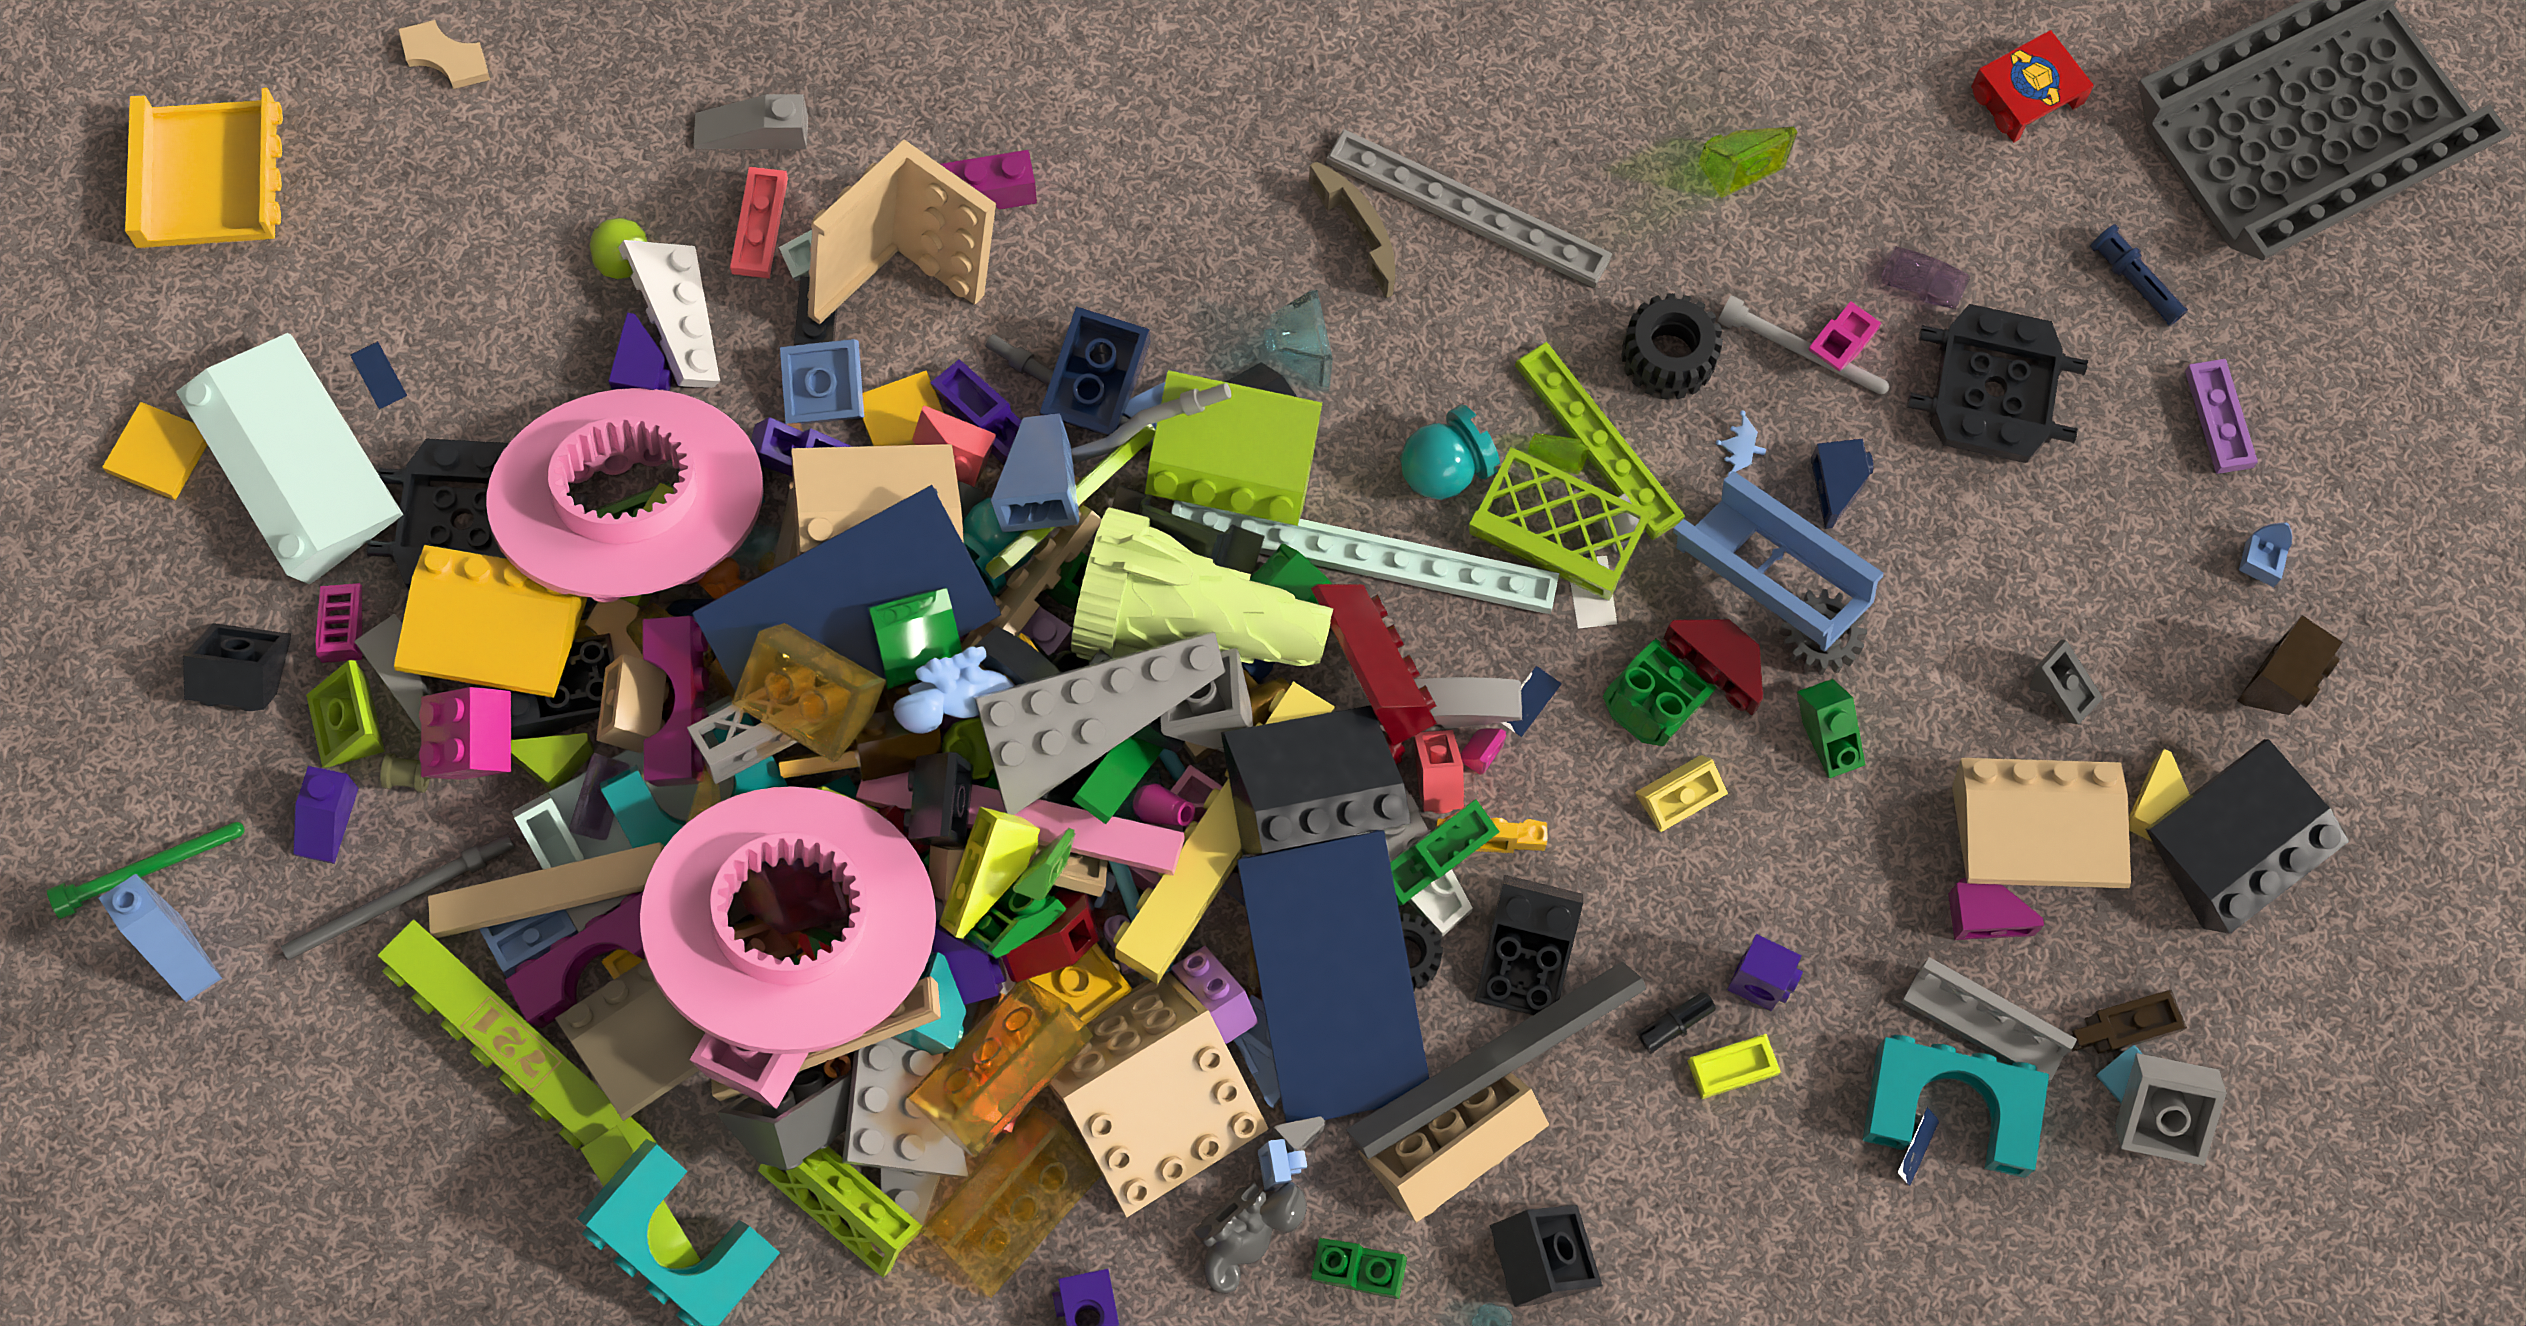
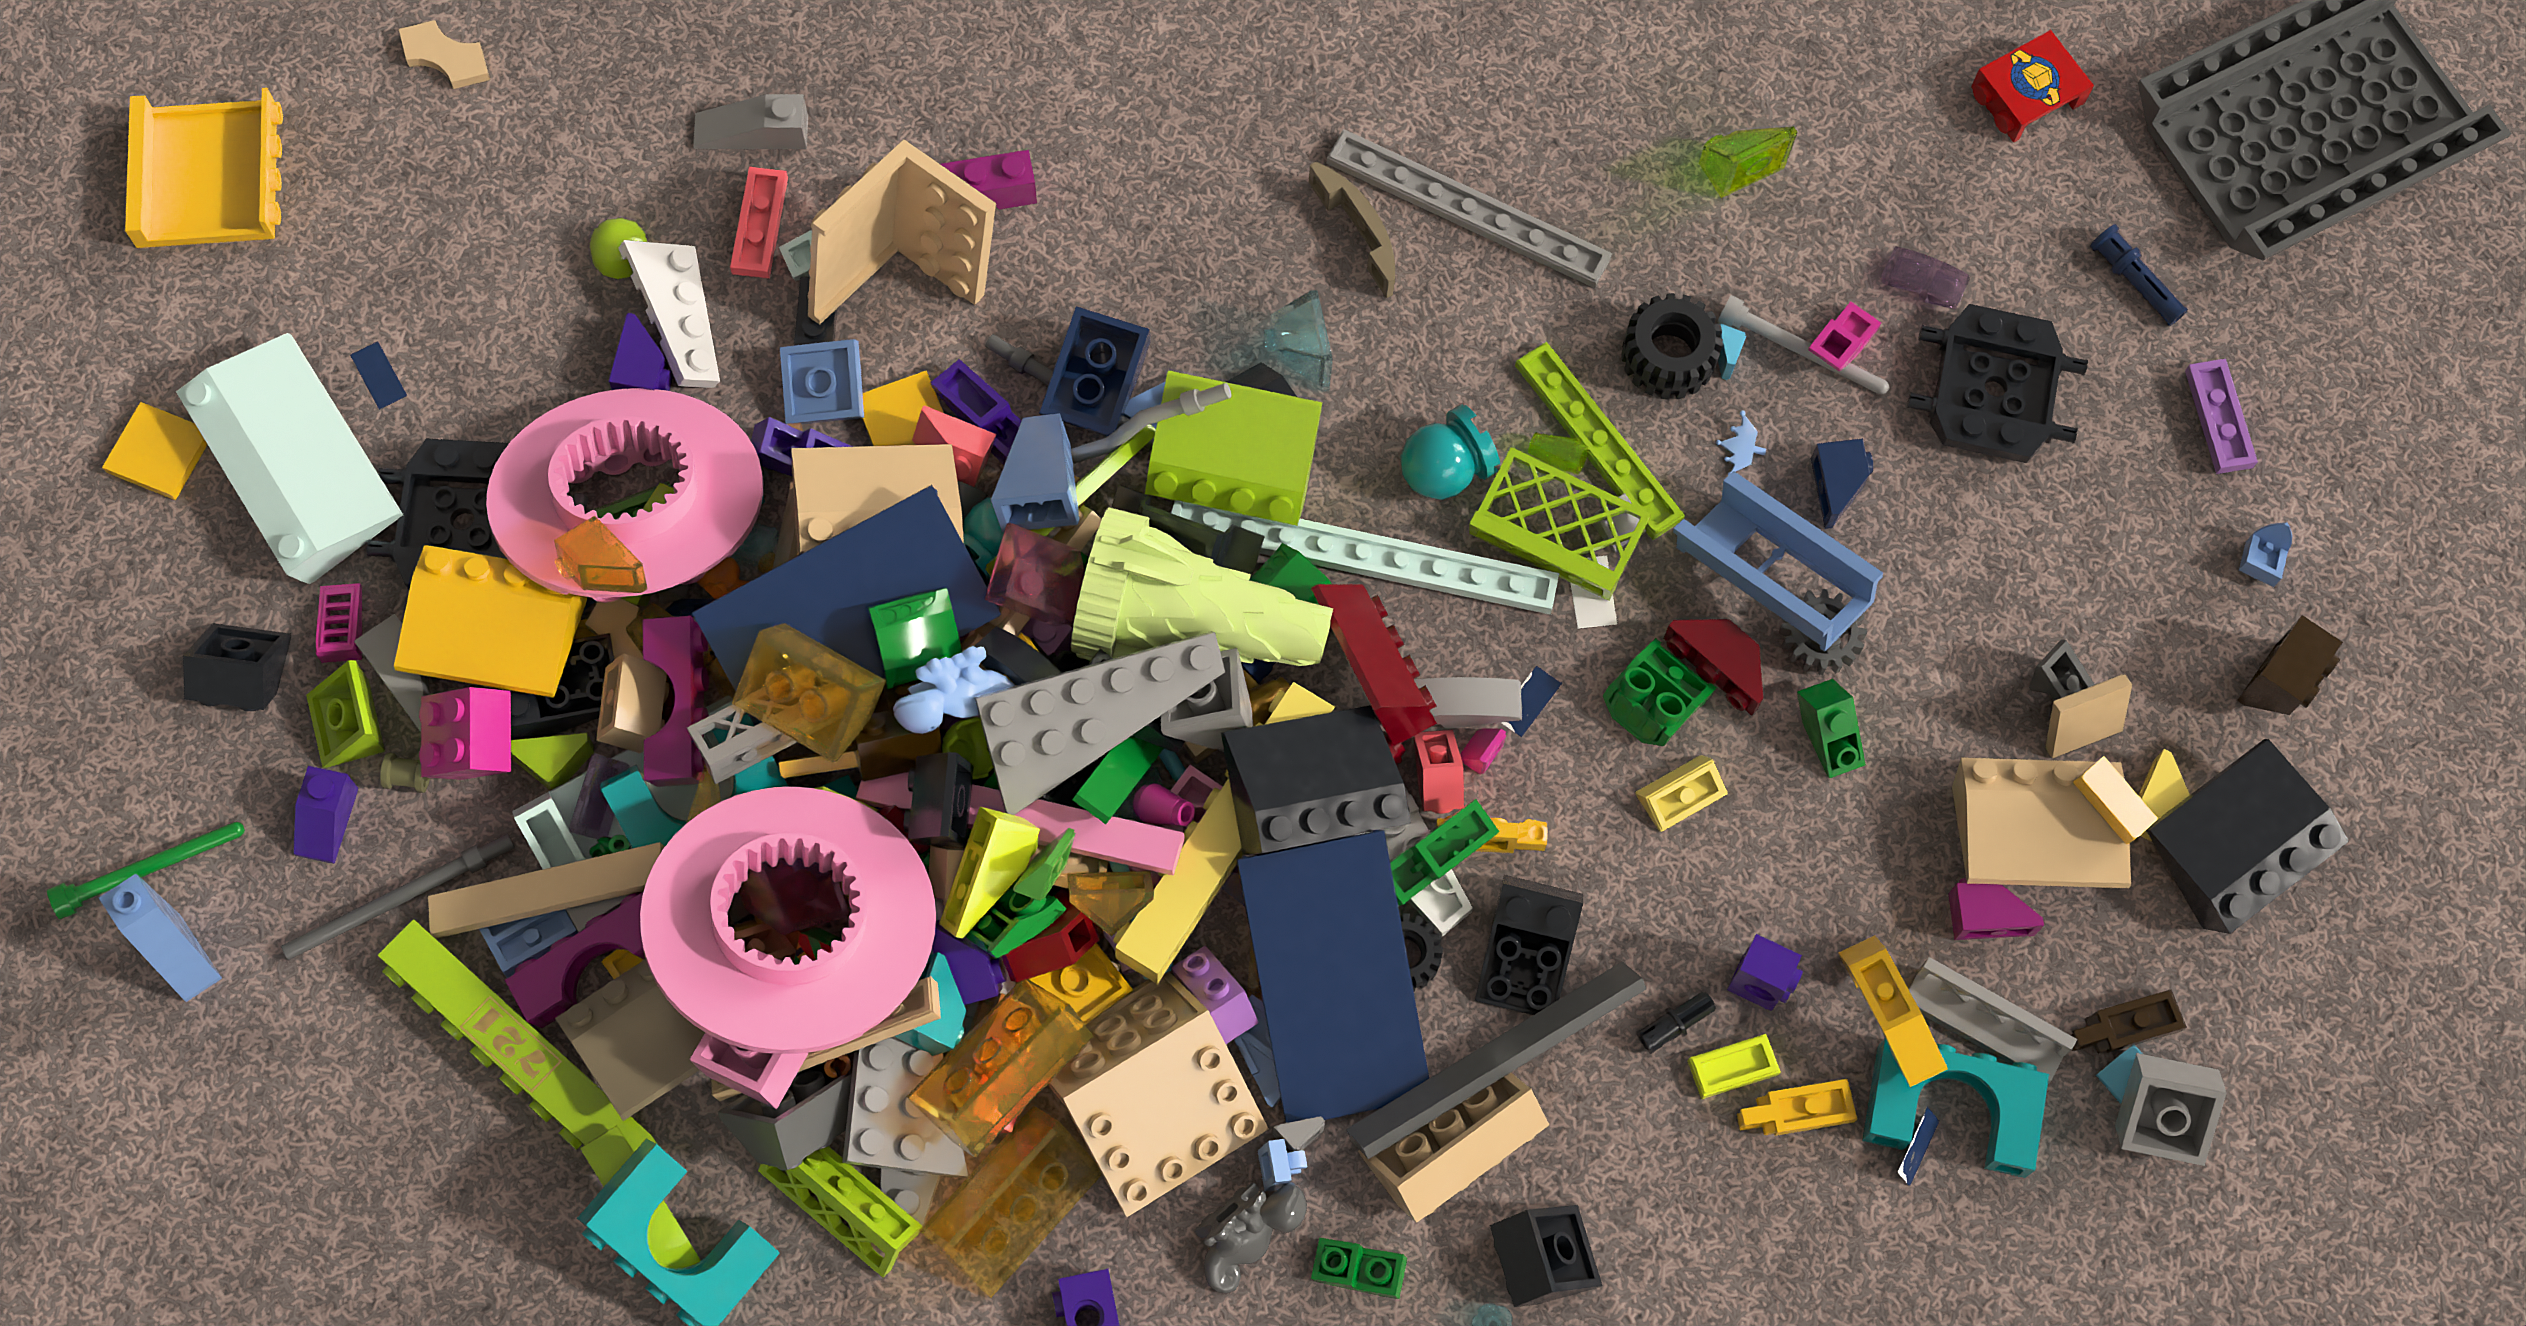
(598, 560): none -> clear yellow slope
(609, 845): none -> green arm
(1036, 576): none -> clear pink slope
(1110, 897): none -> clear yellow slope
(1731, 348): none -> medium azure slope
(1801, 1109): none -> yellow hinge
(1894, 1010): none -> yellow slope
(2088, 715): none -> tan tile
(2115, 800): none -> slope

